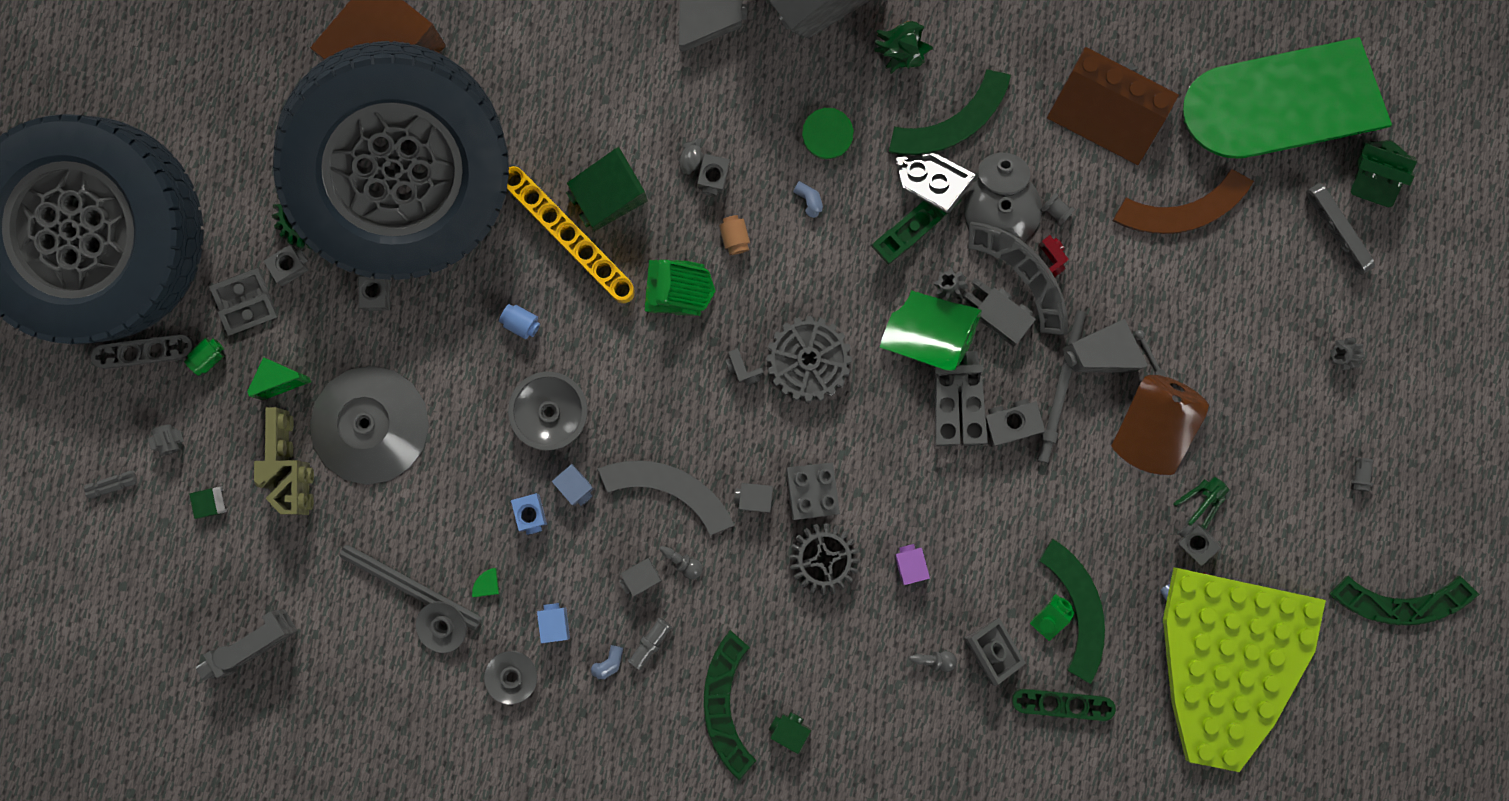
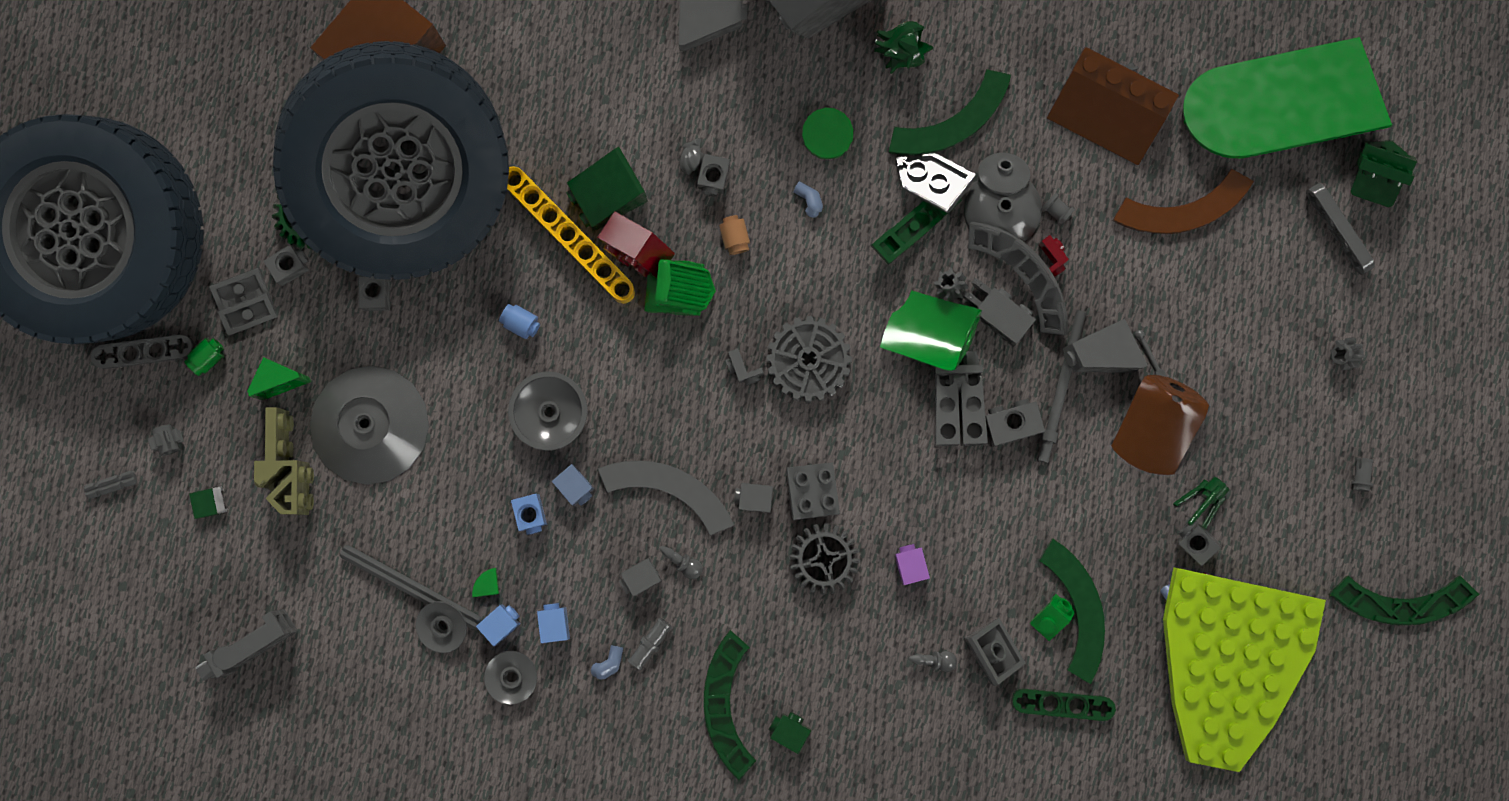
(499, 624): none -> medium blue brick
(634, 245): none -> dark red piece

